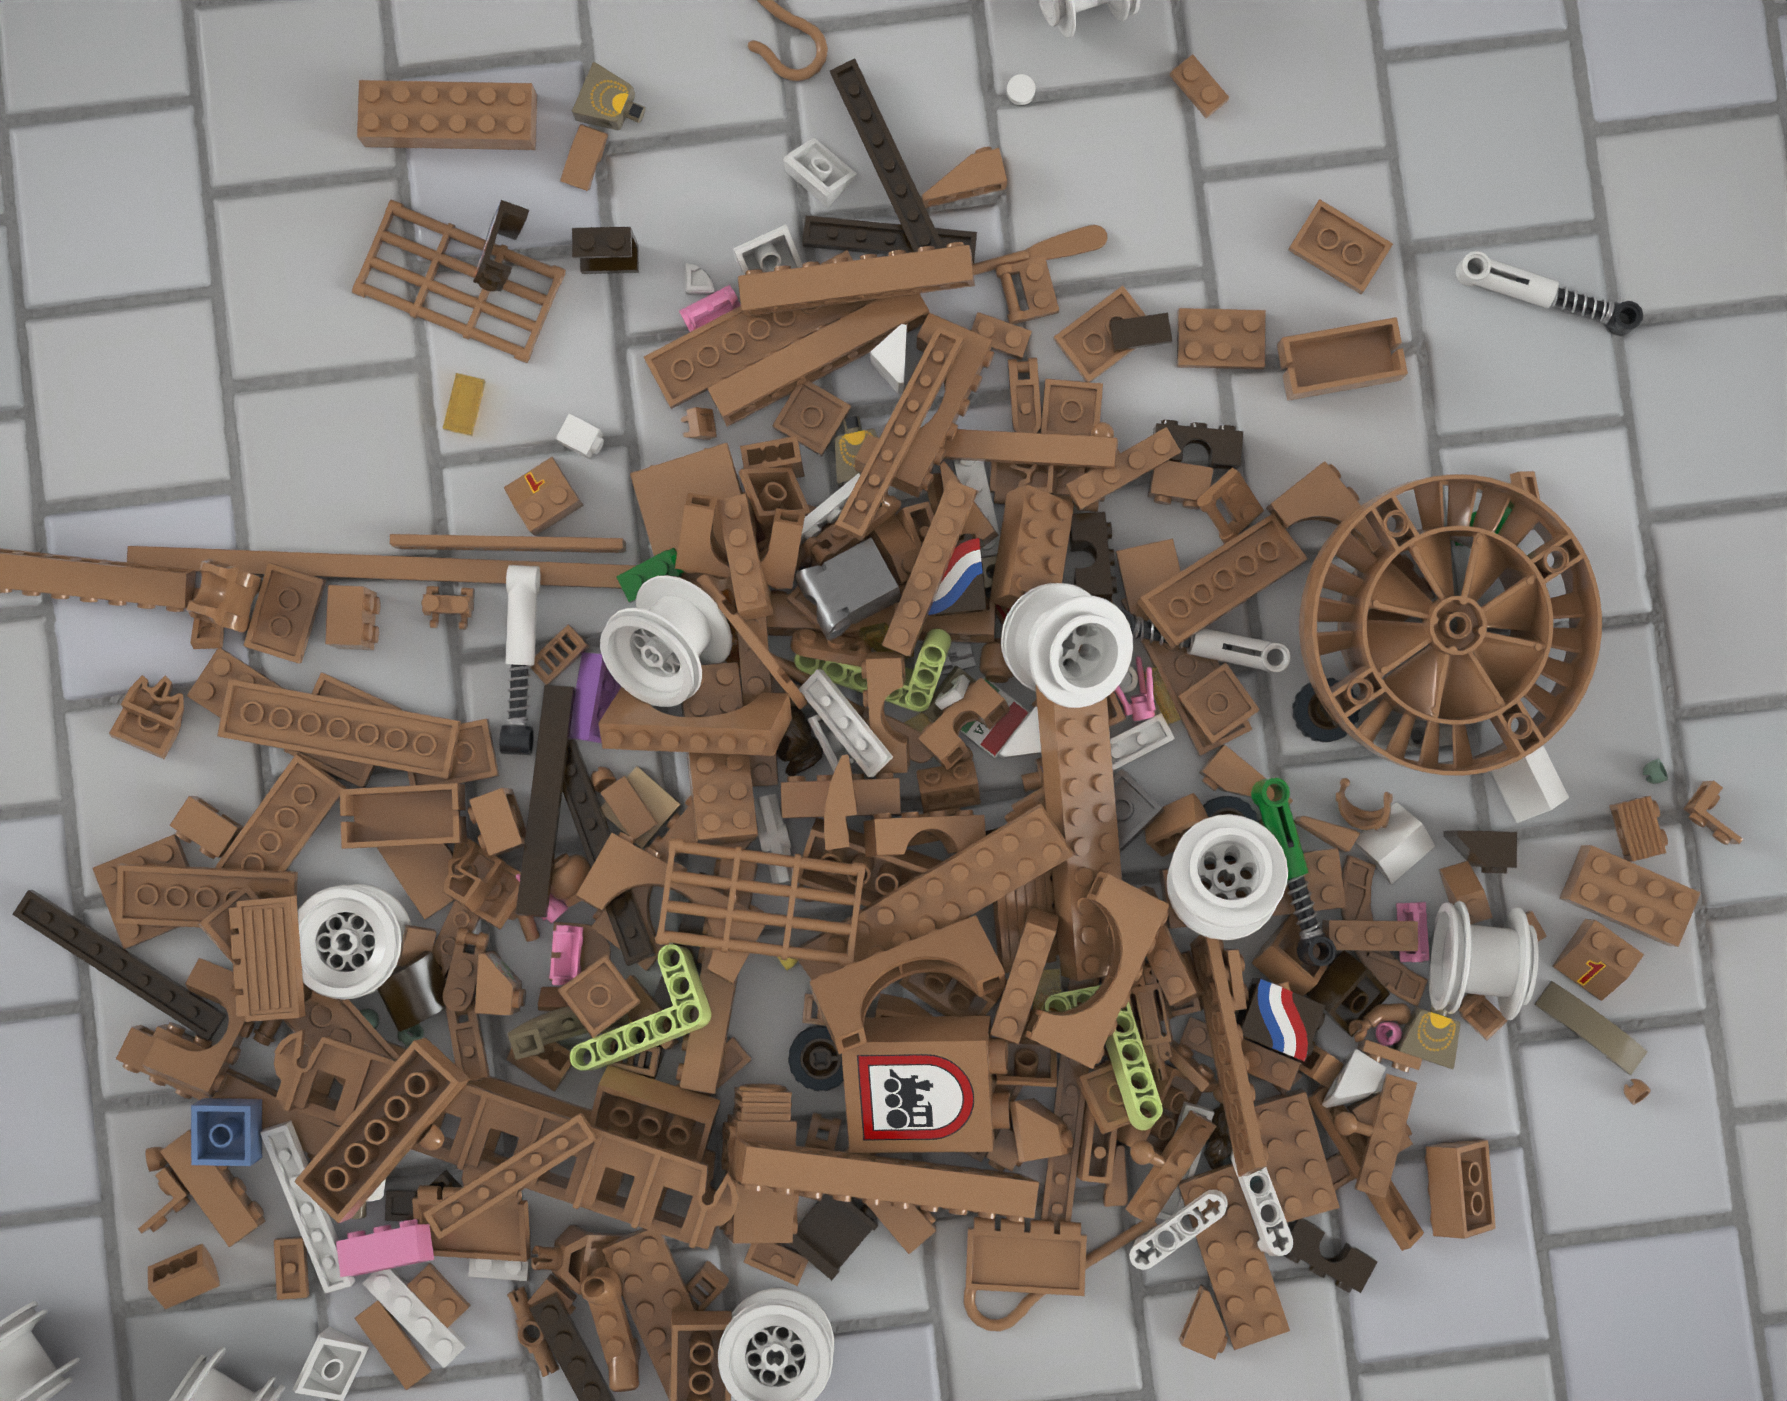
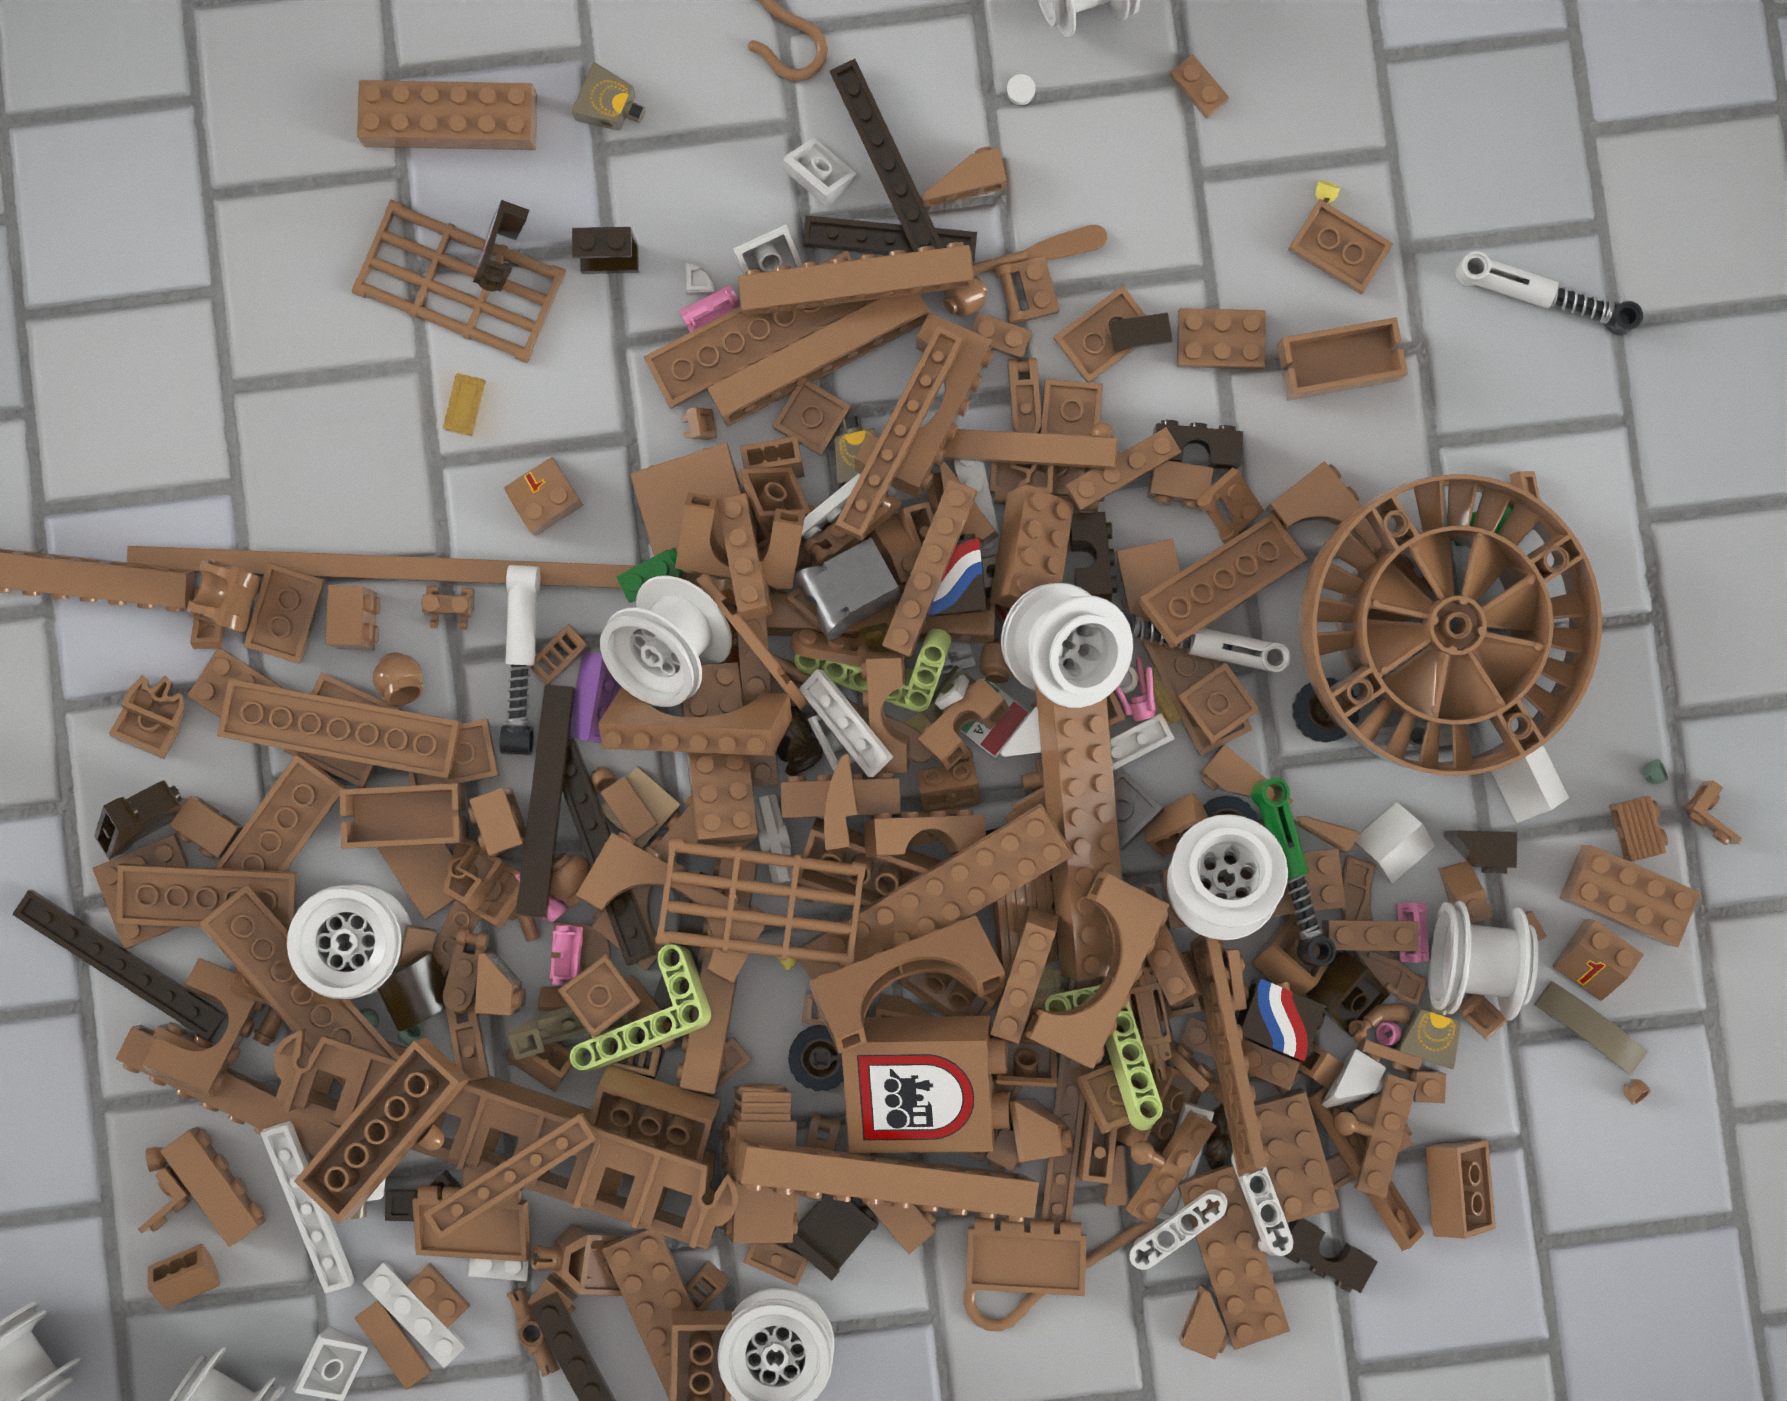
(134, 818): none -> dark brown brick
(226, 1132): medium blue brick -> none
(269, 959): medium nougat hinge -> none
(291, 1268): medium nougat plate -> none
(384, 1248): bright pink brick -> none
(398, 679): none -> medium nougat piece
(508, 543): medium nougat tile -> none
(580, 437): white brick -> none
(583, 157): medium nougat slope -> none
(620, 1349): medium nougat plate -> none
(890, 358): white slope -> none
(966, 300): none -> medium nougat head
(1327, 190): none -> light yellow hinge
(1360, 818): medium nougat helmet -> none
(1430, 1085): none -> medium nougat brick

